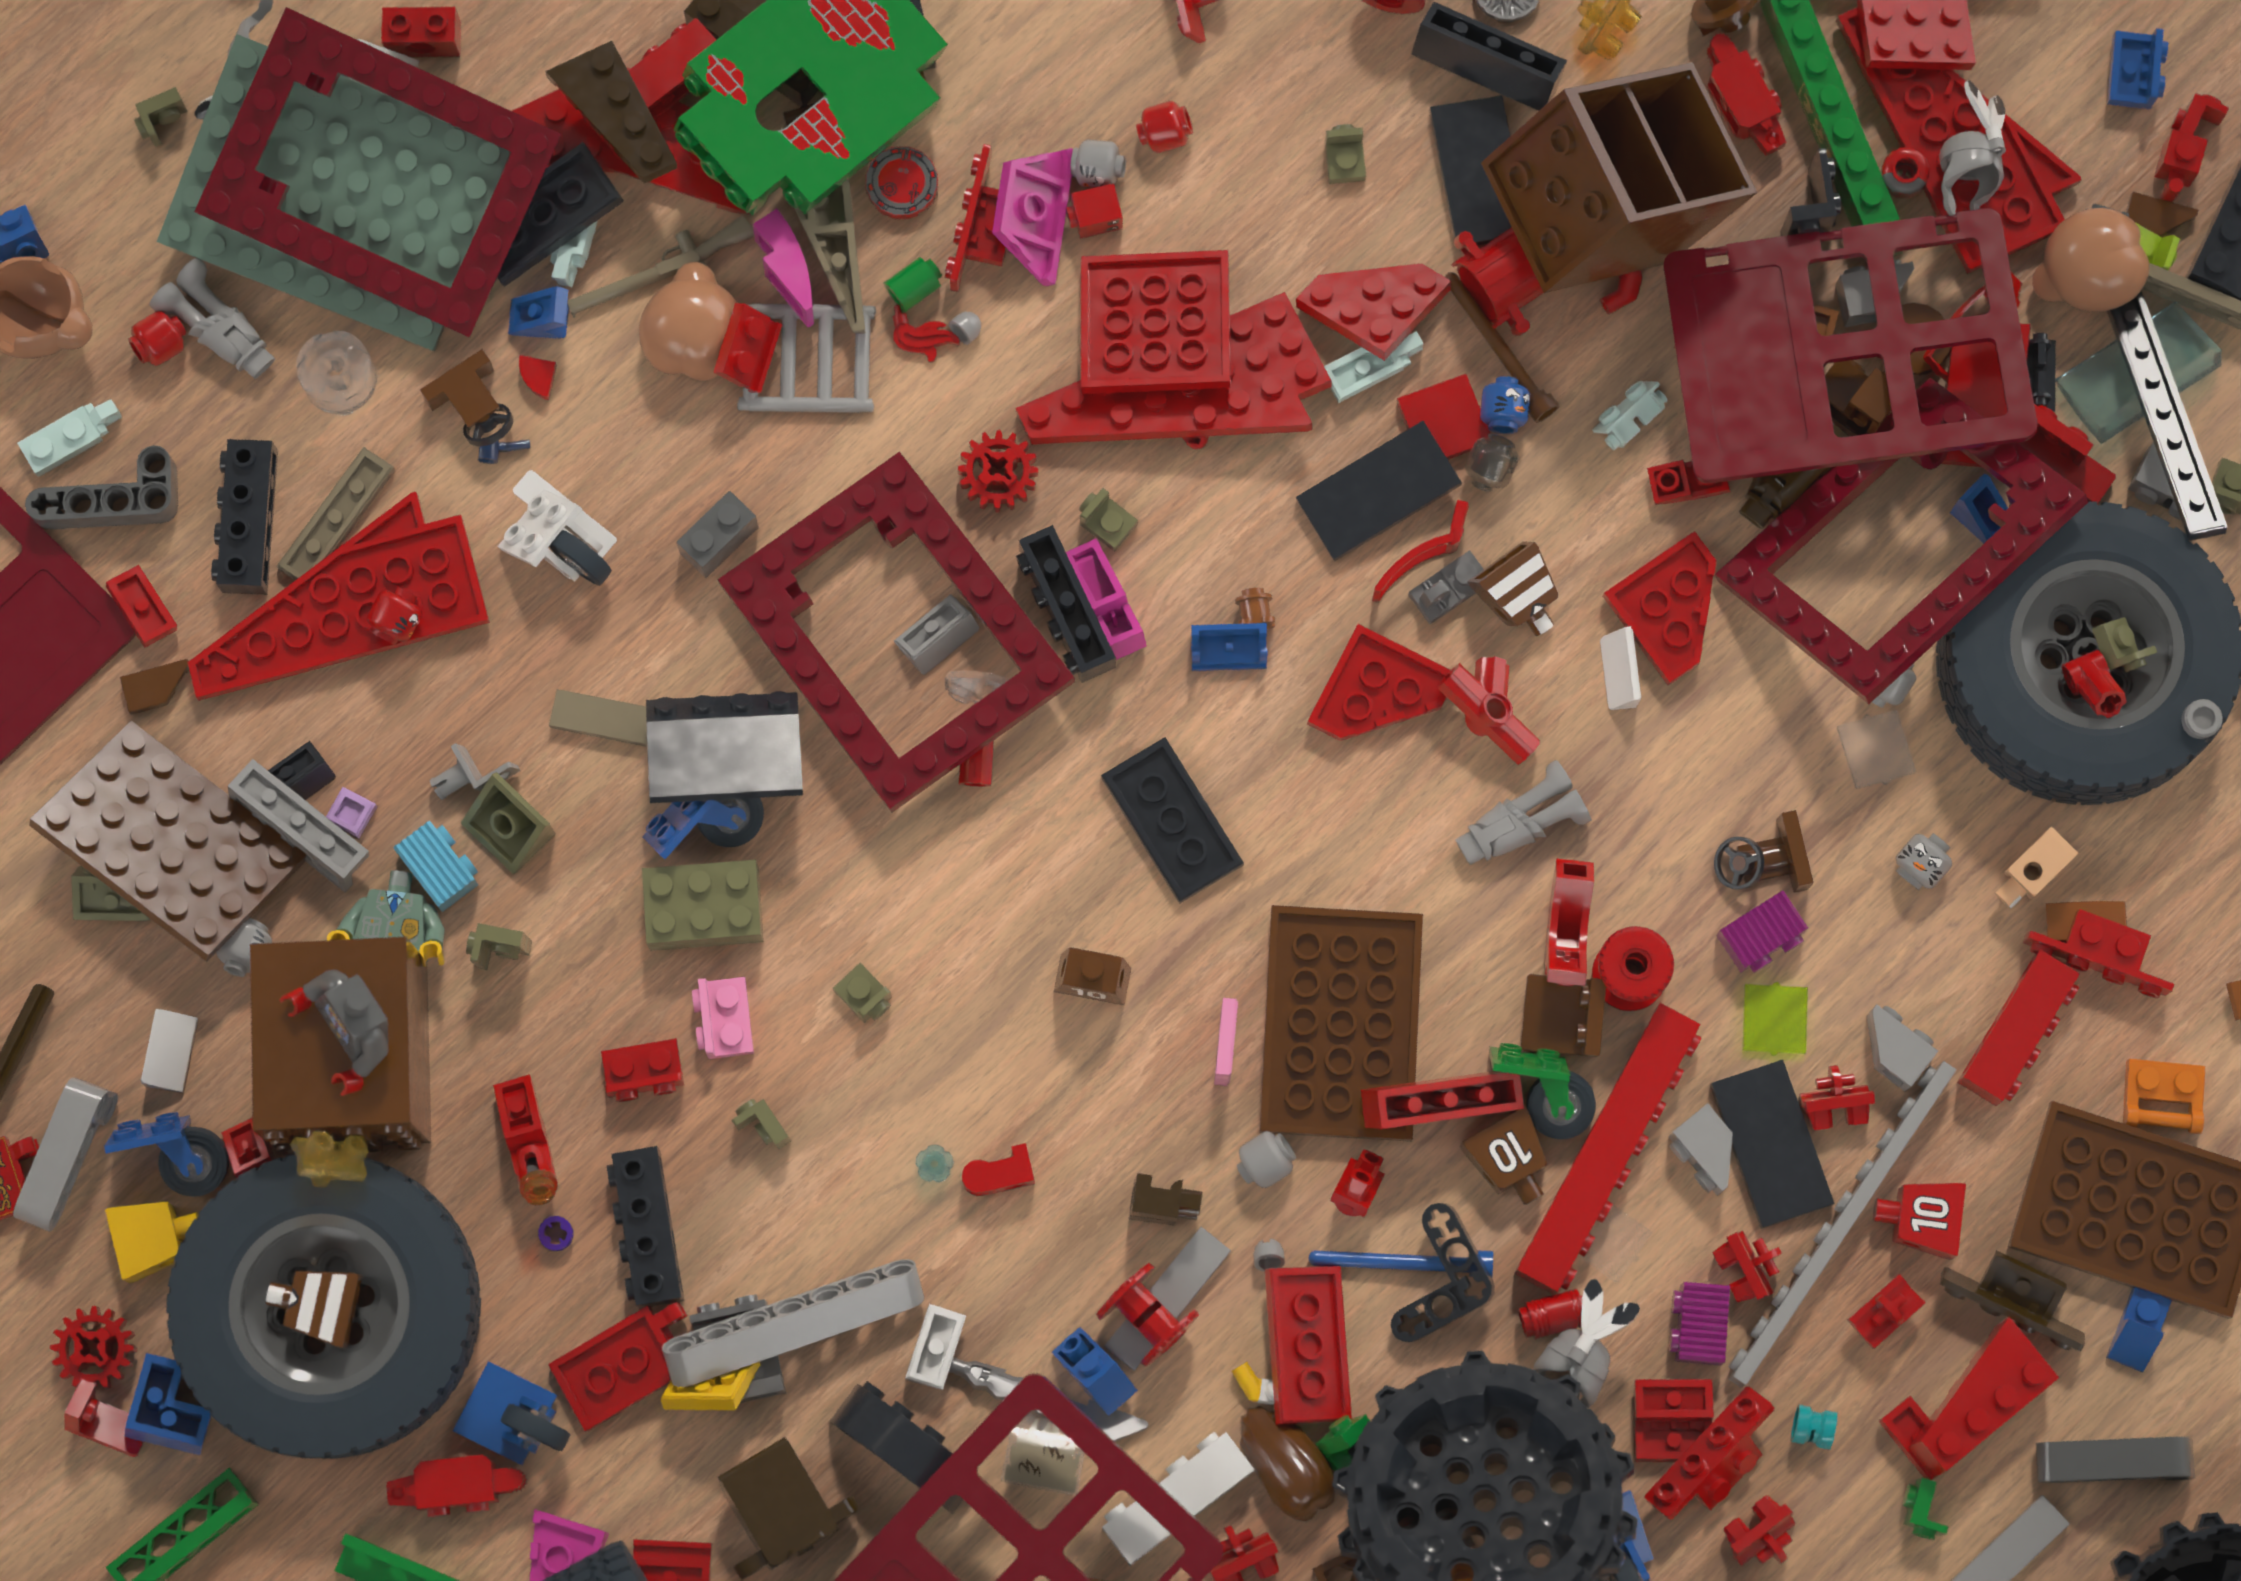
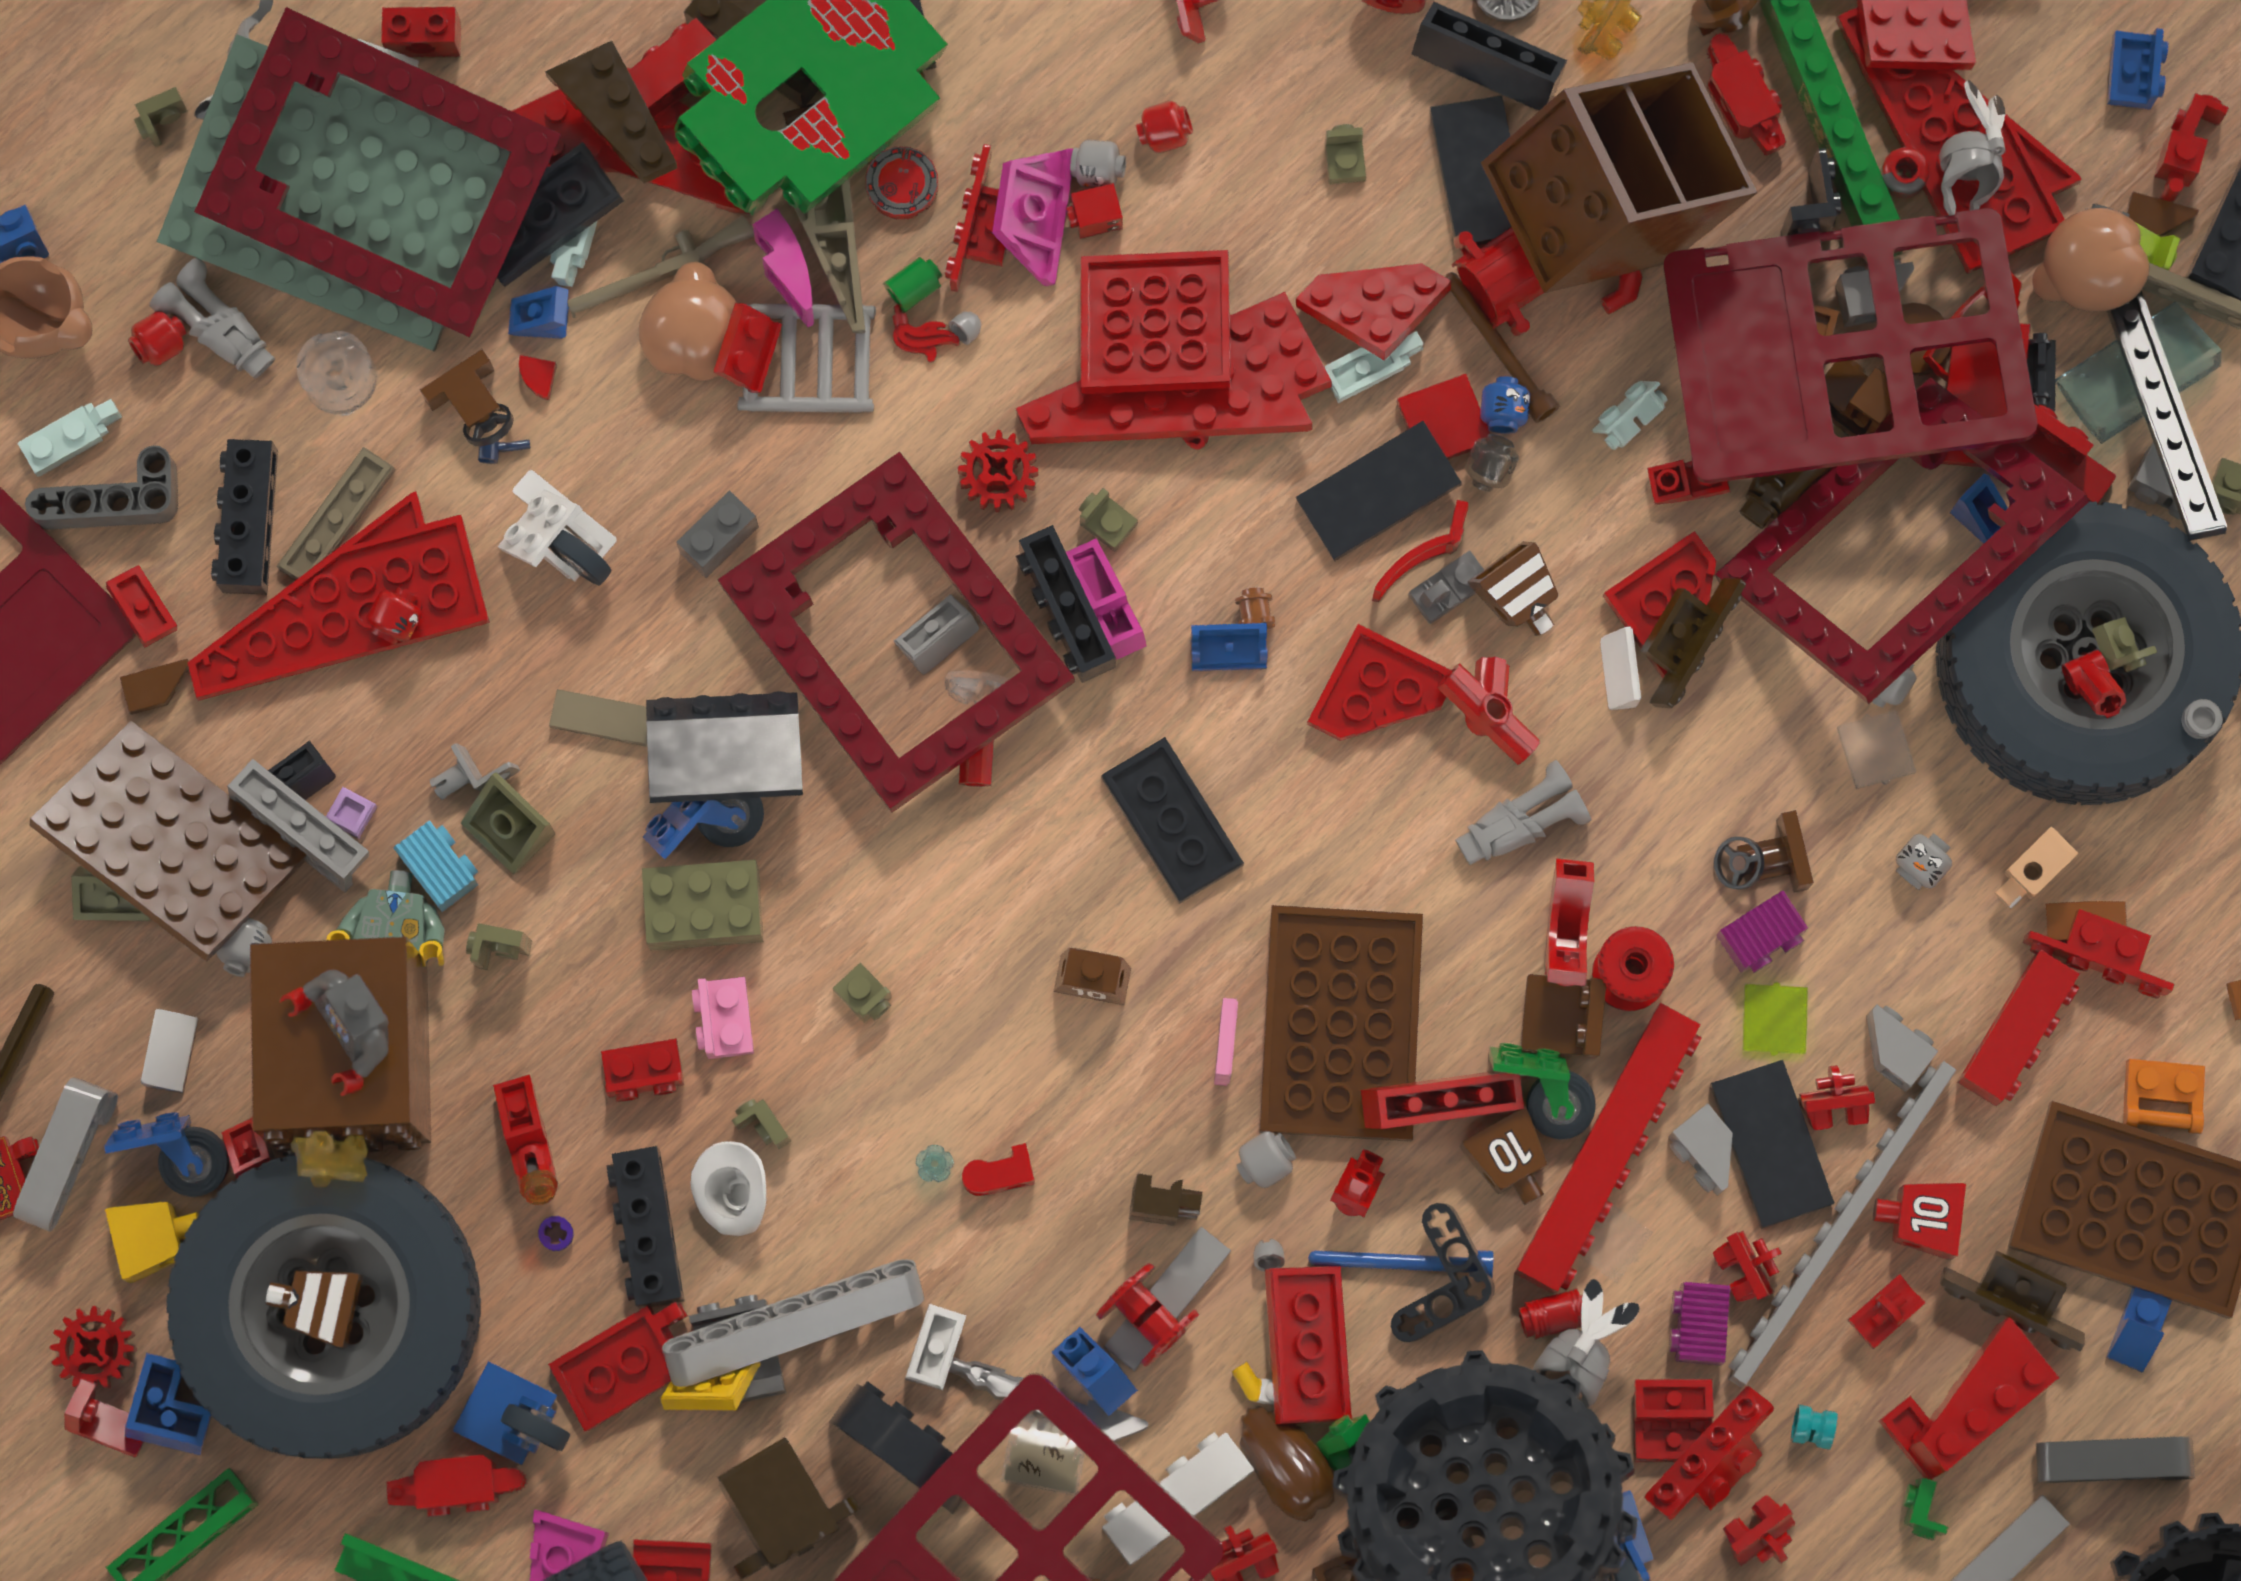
(730, 1188): none -> white hat
(1685, 635): none -> dark brown bracket

